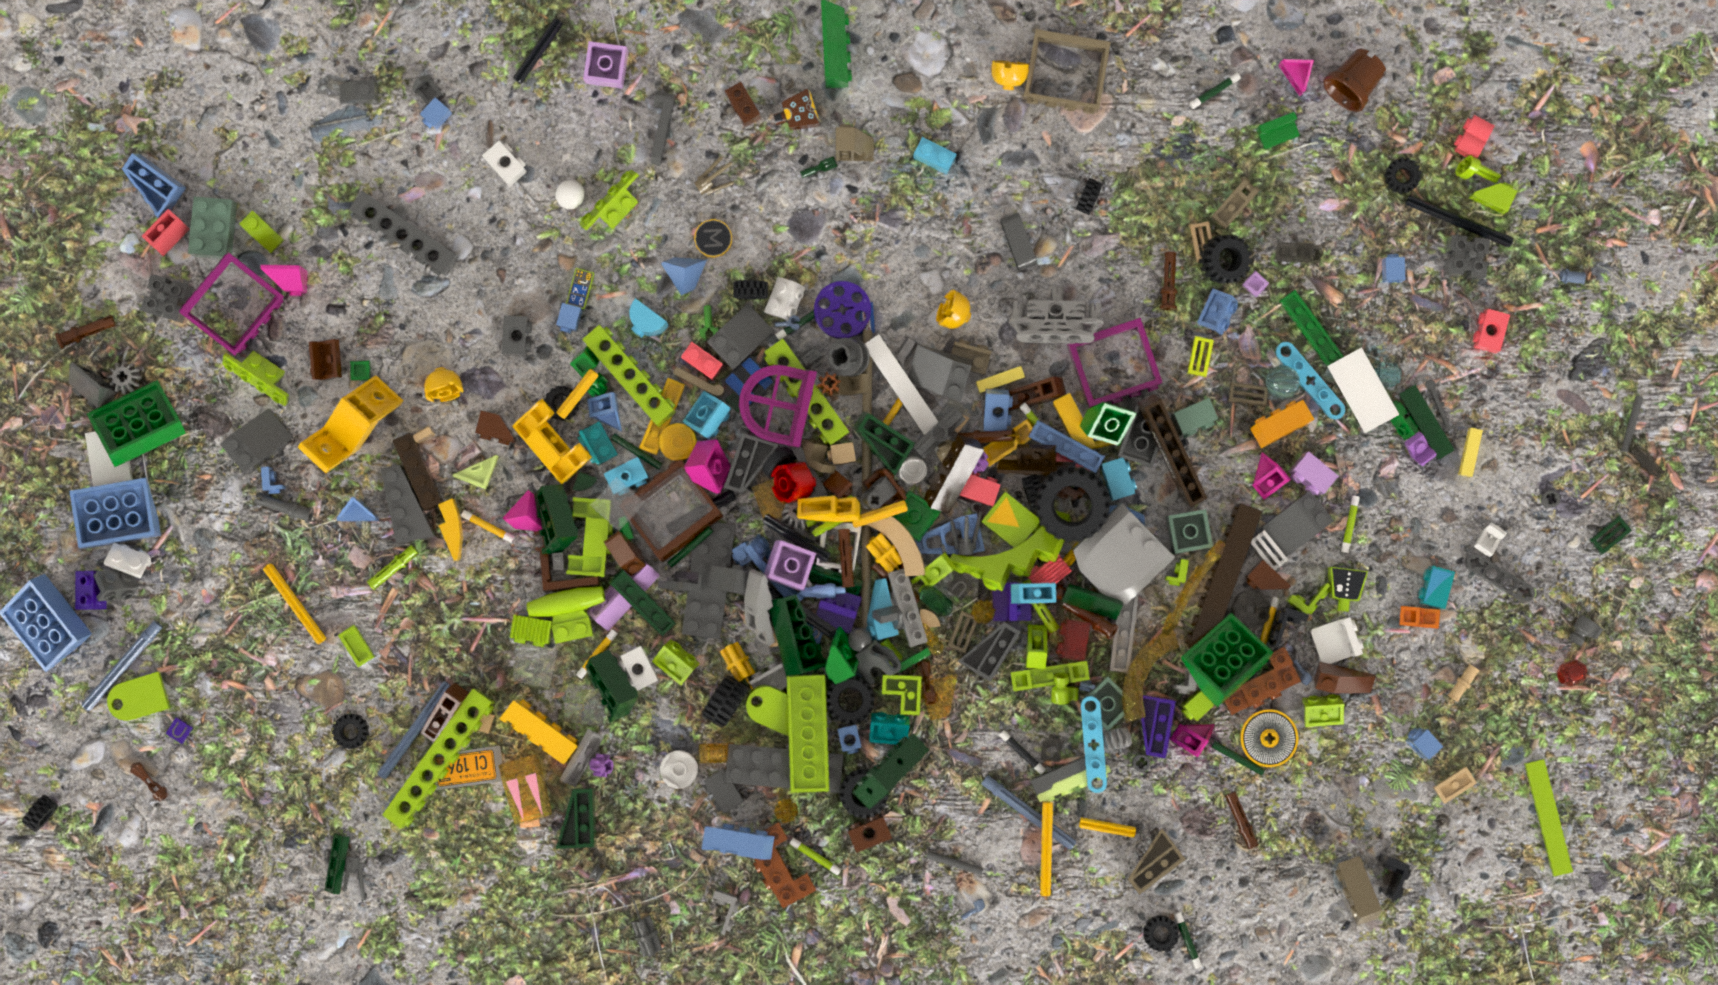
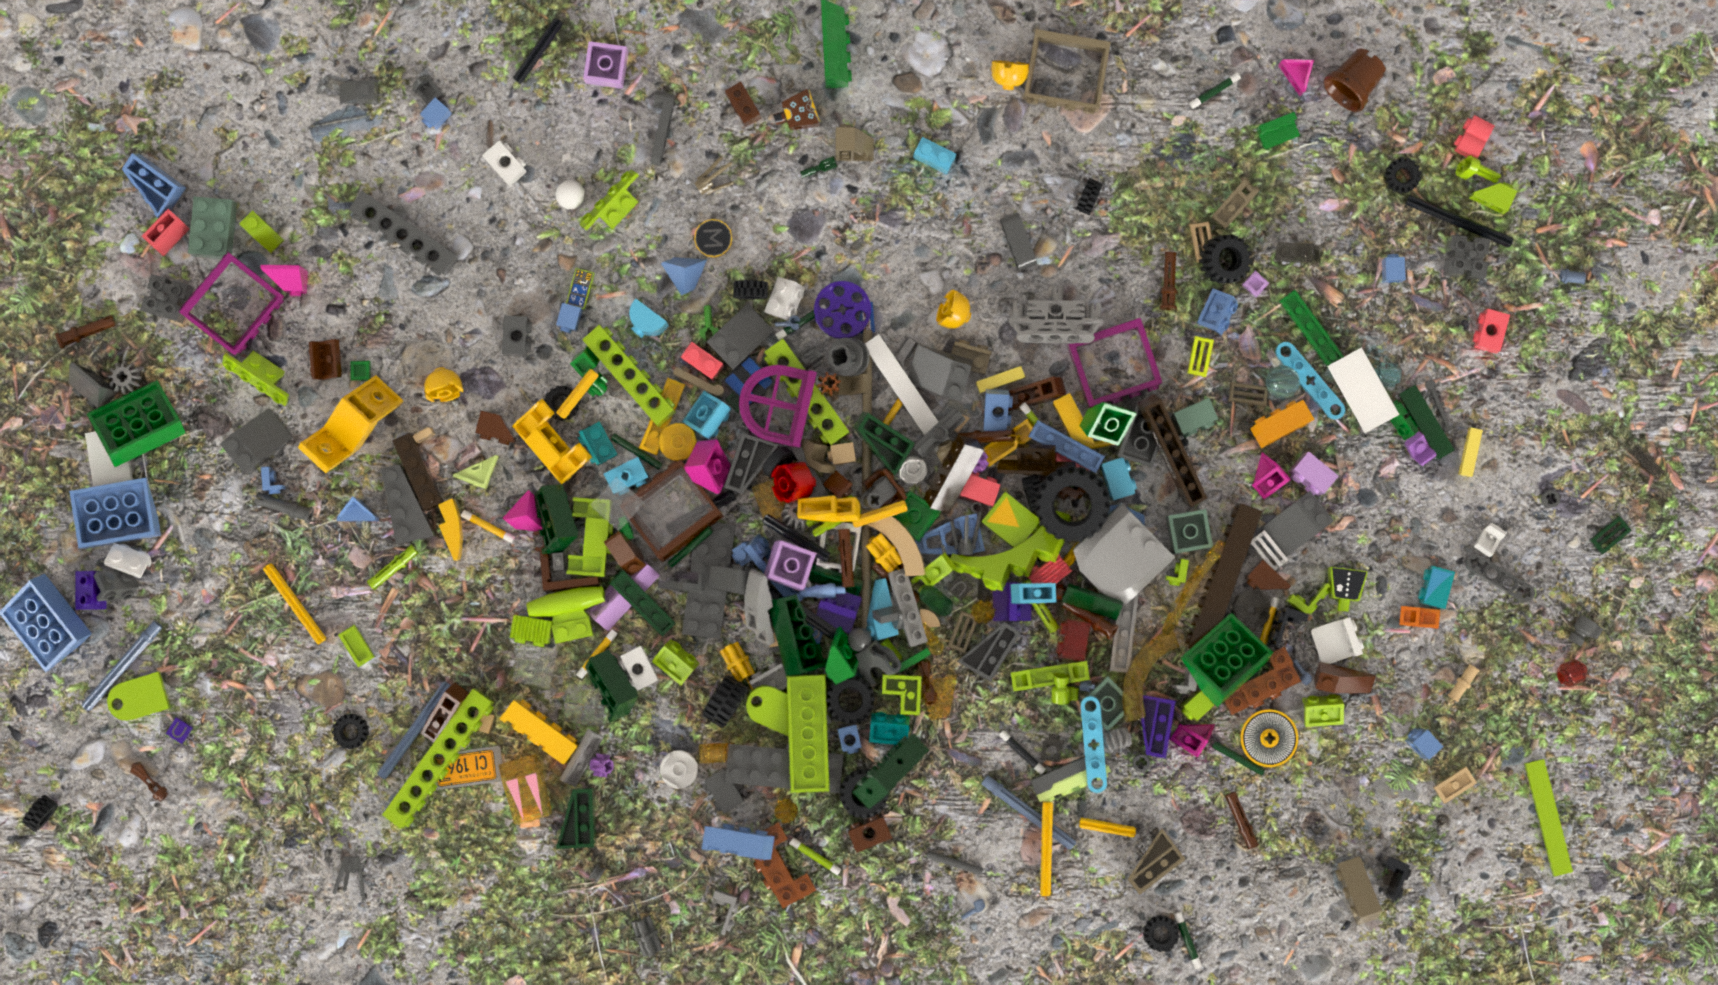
(336, 863): dark green tile -> none
(584, 482): dark green tile -> none
(605, 409): medium blue slope -> none
(1036, 646): lime slope -> none
(1350, 524): lime bar -> none
(1631, 424): dark grey bar -> none

